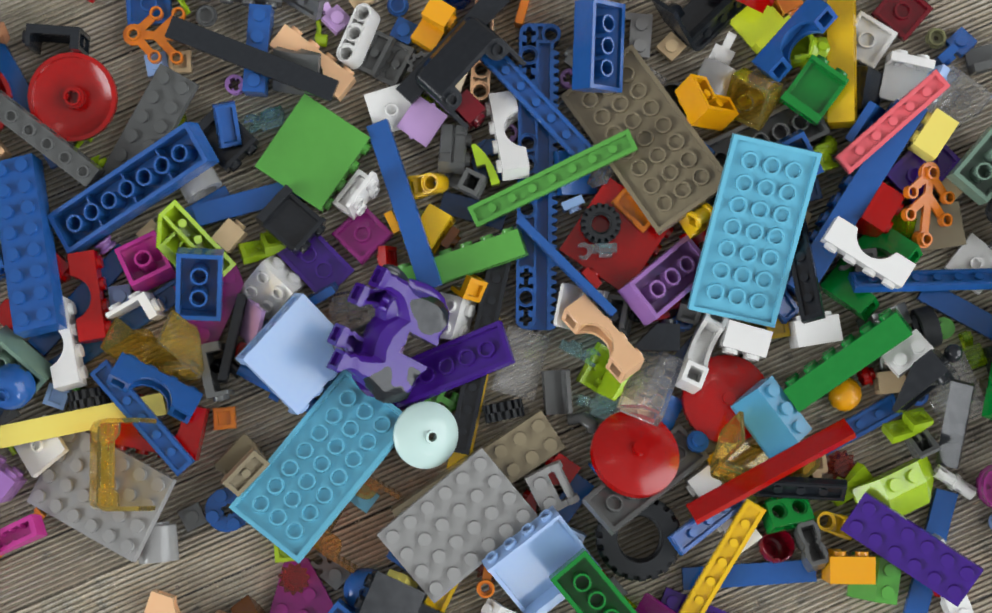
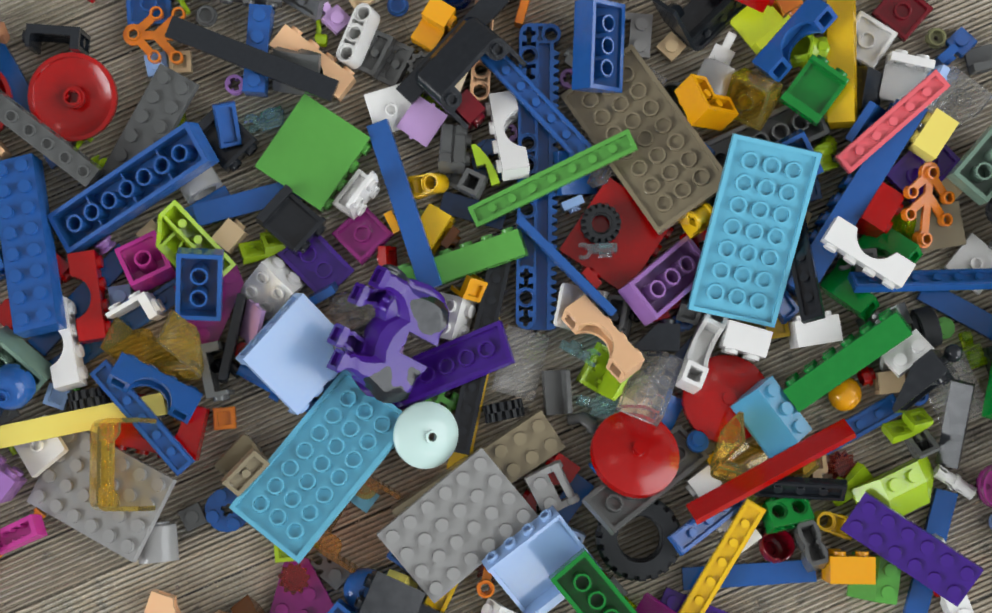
(403, 30): blue plate -> none
(627, 206): orange tile -> none

